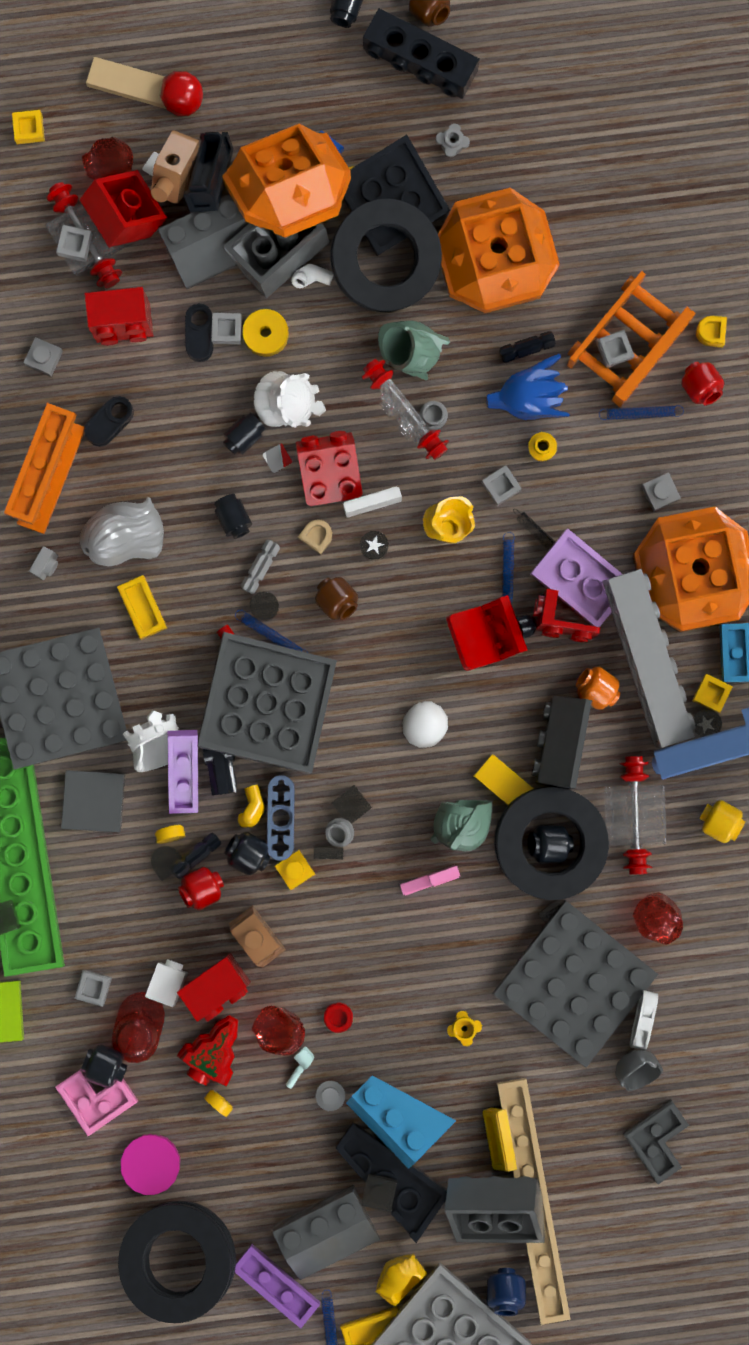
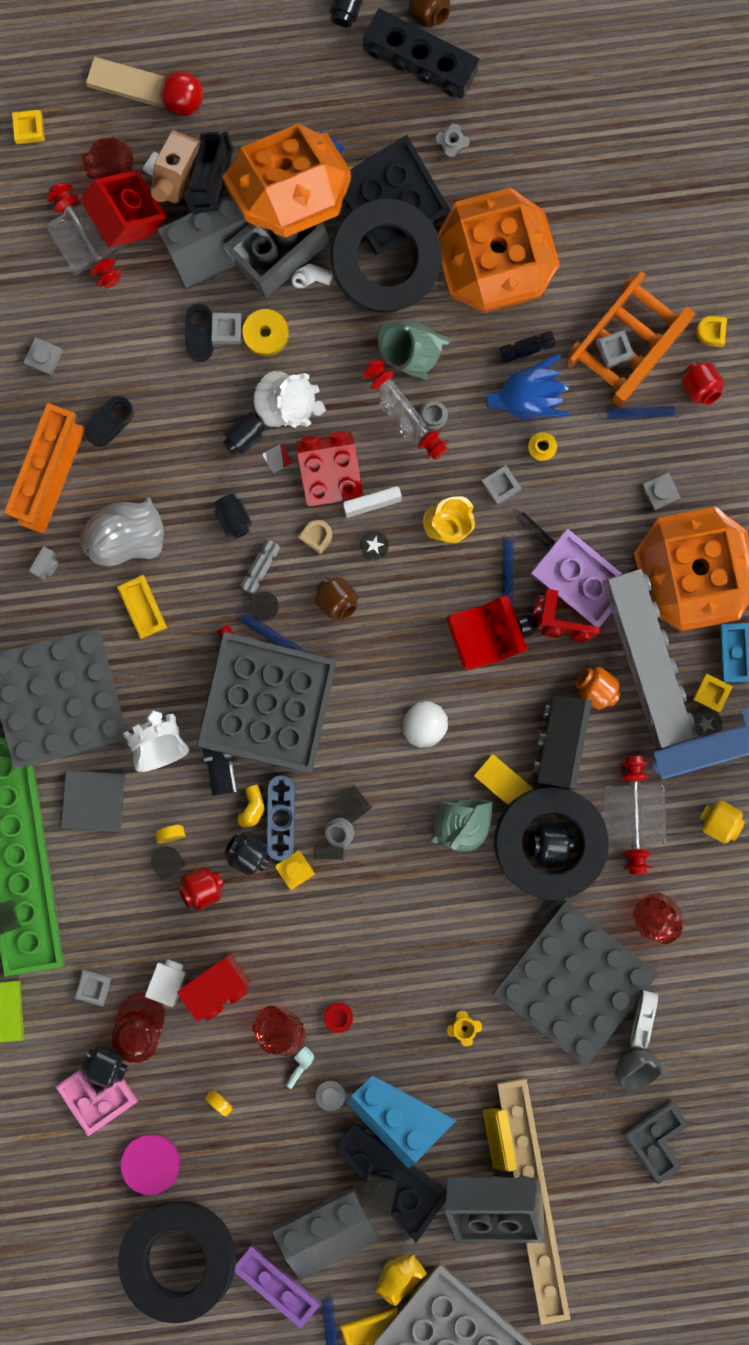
(74, 243): light grey plate -> none
(119, 315): red brick -> none
(182, 771): plate -> none
(195, 855): black axle -> none
(212, 1053): red rock -> none
(256, 937): medium nougat torso -> none
(432, 879): bright pink tile -> none
(506, 1292): dark blue head -> none

